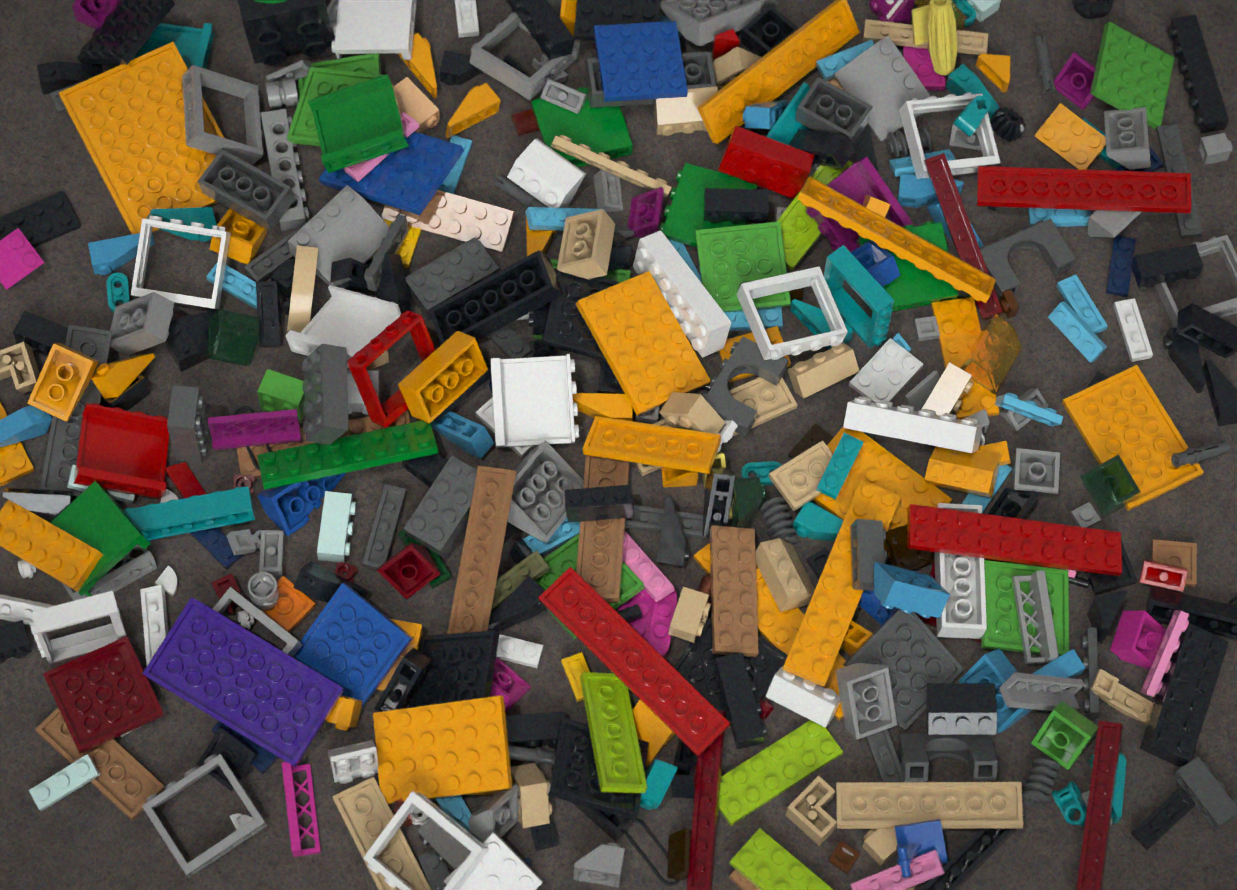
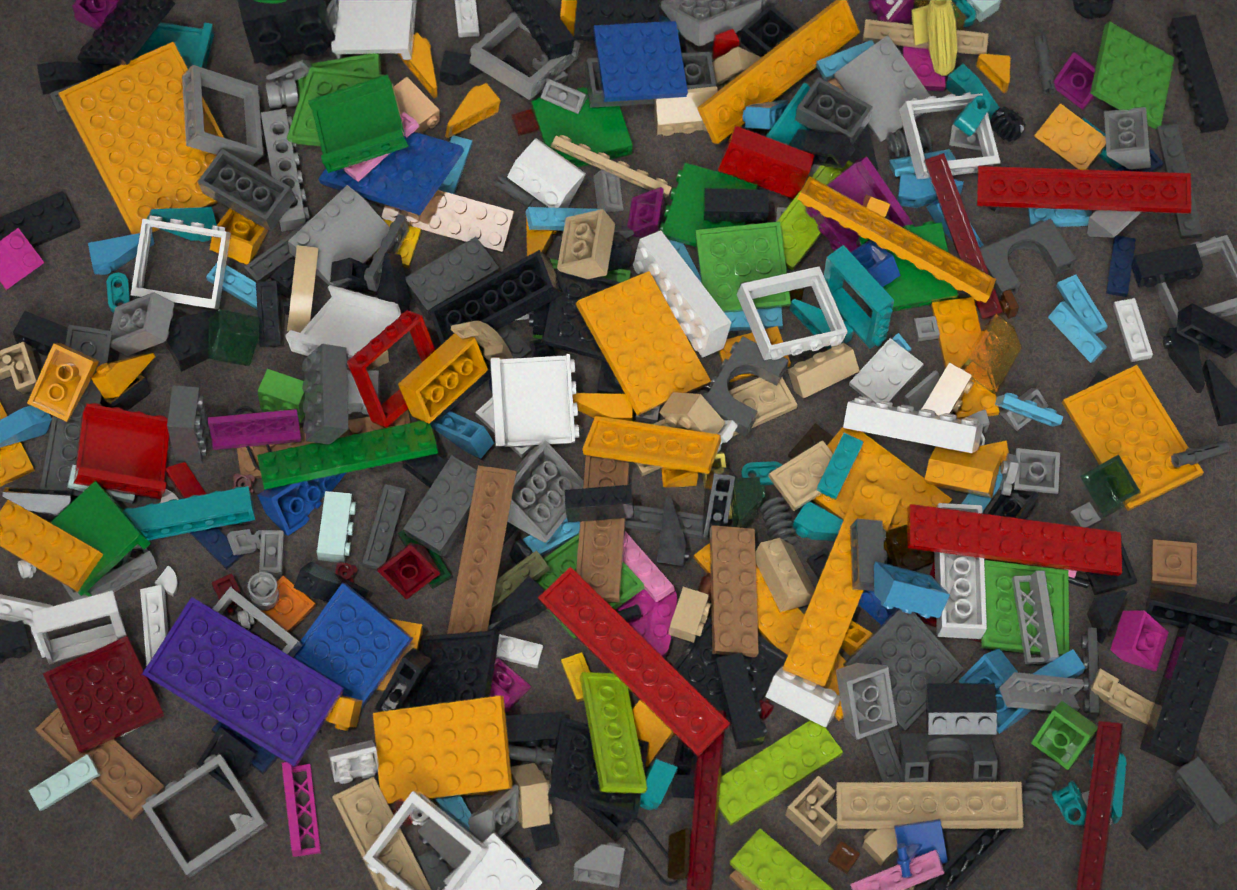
(486, 337): none -> tan slope
(1009, 470): none -> light grey plate
(1163, 575): red slope -> none
(1168, 646): bright pink plate -> none
(1214, 148): light grey brick -> none

